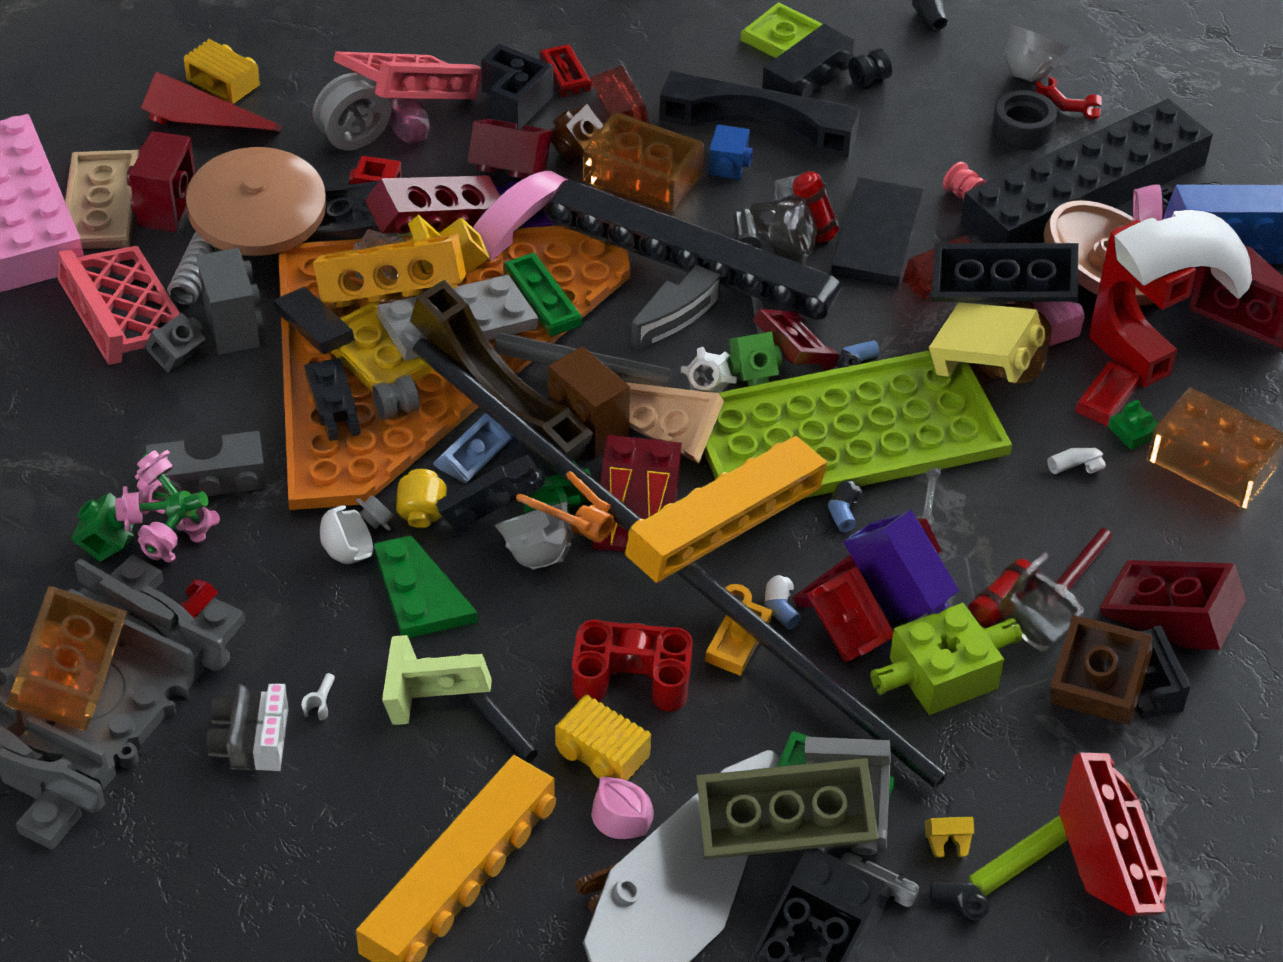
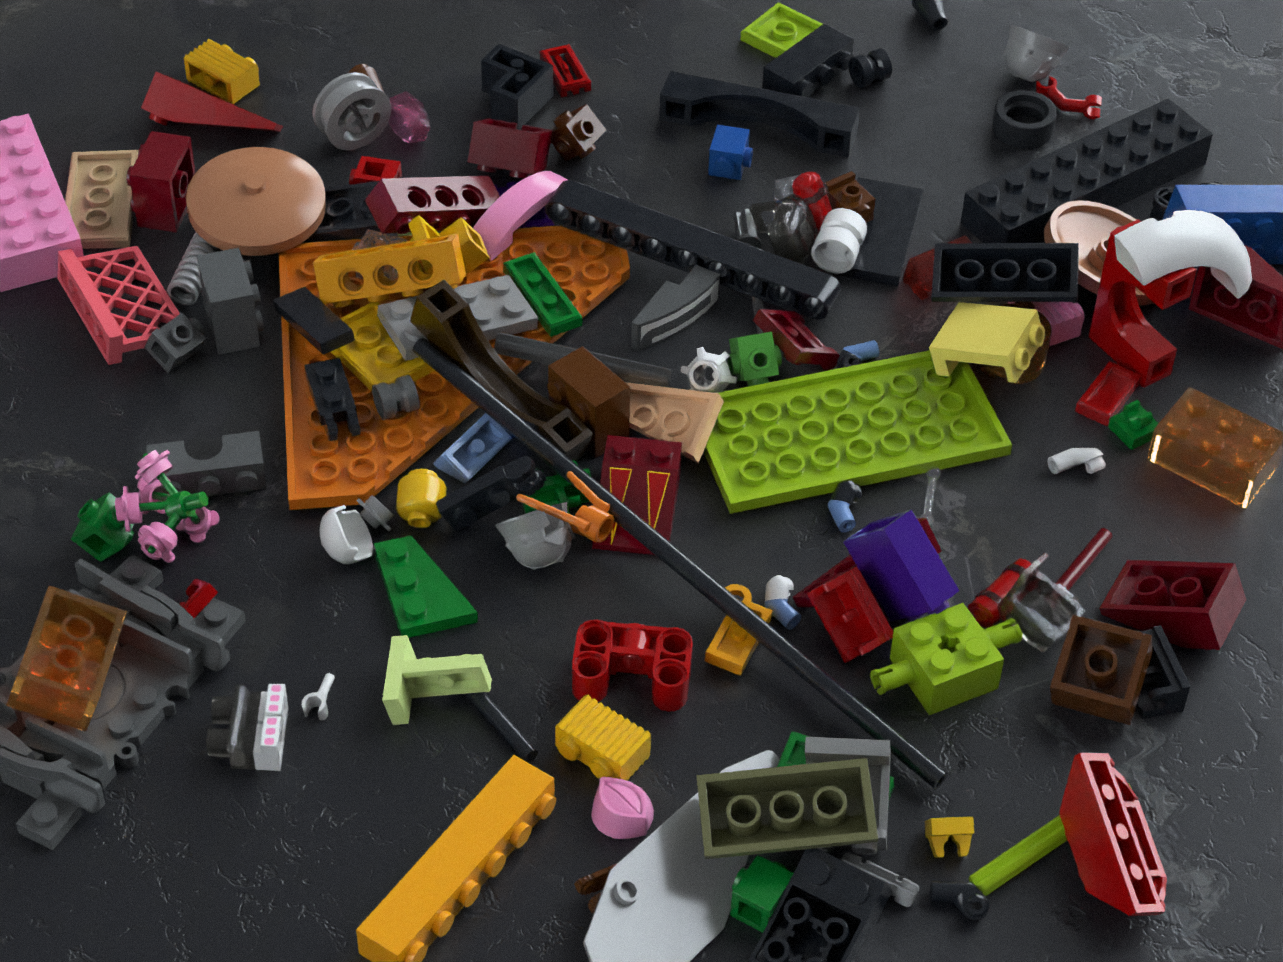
(414, 75): coral fence -> none
(619, 93): clear red hinge -> none
(643, 161): clear orange brick -> none
(724, 508): light orange brick -> none
(758, 892): none -> green brick
(839, 240): none -> white wheel
(849, 194): none -> reddish brown brick
(961, 179): coral bush -> none
(1147, 203): bright pink hat -> none

